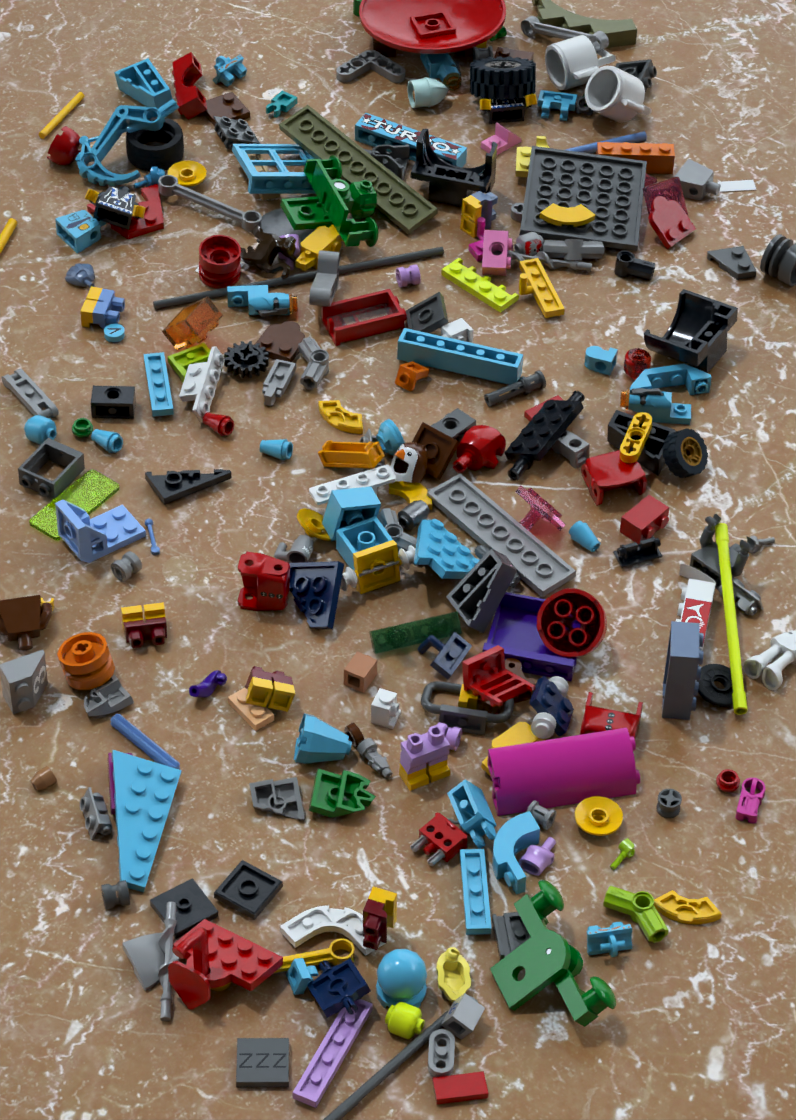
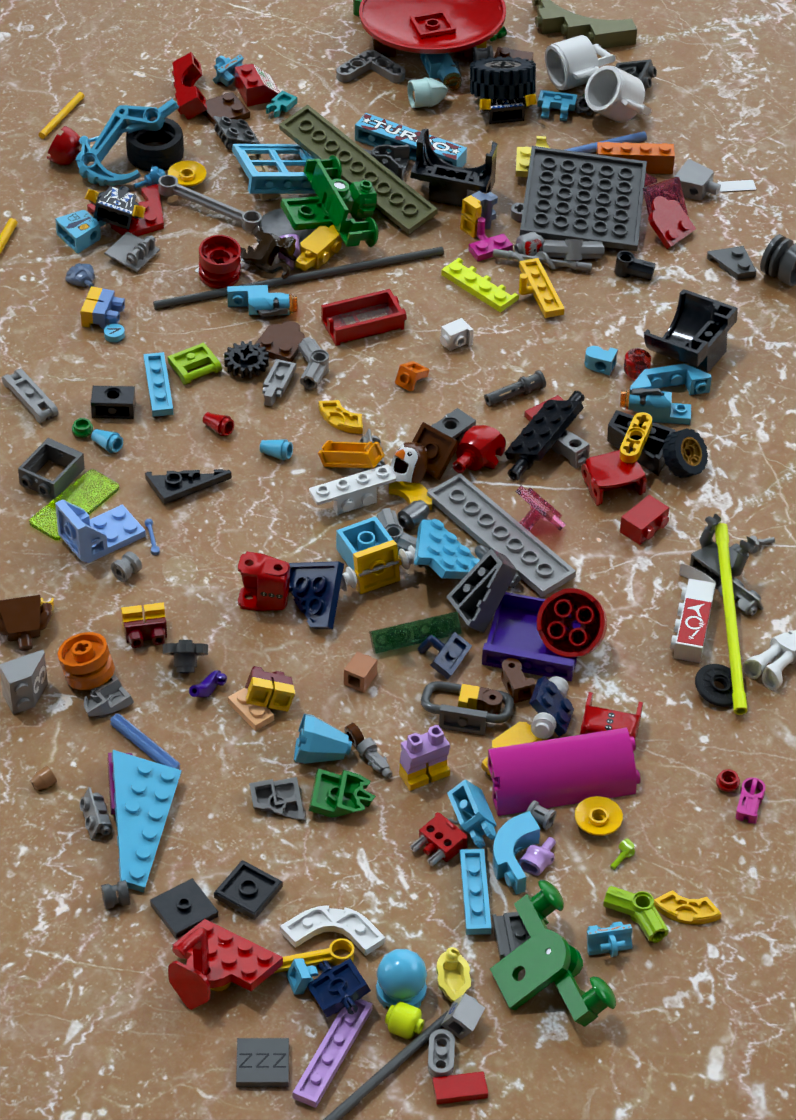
(39, 429): medium azure head -> none
(133, 250): none -> light grey hinge
(143, 84): medium azure wedge -> none
(146, 958): light grey brick -> none
(166, 944): light grey piece -> none
(185, 654): none -> dark grey plant
(192, 324): clear orange piece -> none
(201, 382): white bracket -> none
(254, 85): none -> red slope
(299, 551): light grey piece -> none
(312, 523): yellow dish -> none
(326, 279): light grey beam -> none
(349, 507): medium azure brick -> none
(377, 915): dark red hips -> none
(385, 709): white brick -> none
(389, 437): medium azure piece -> none
(408, 275): lavender wheel -> none
(428, 314): dark grey hinge -> none
(452, 735): lavender wheel -> none
(459, 356): medium azure brick -> none
(487, 677): red plate -> none
(496, 264): bright pink brick -> none
(504, 139): bright pink slope -> none
(562, 33): light grey piece -> none
(567, 216): yellow tile -> none
(582, 534): medium azure cone -> none
(634, 553): black hinge -> none
(665, 799): dark grey wheel -> none
(682, 670): sand blue piece -> none

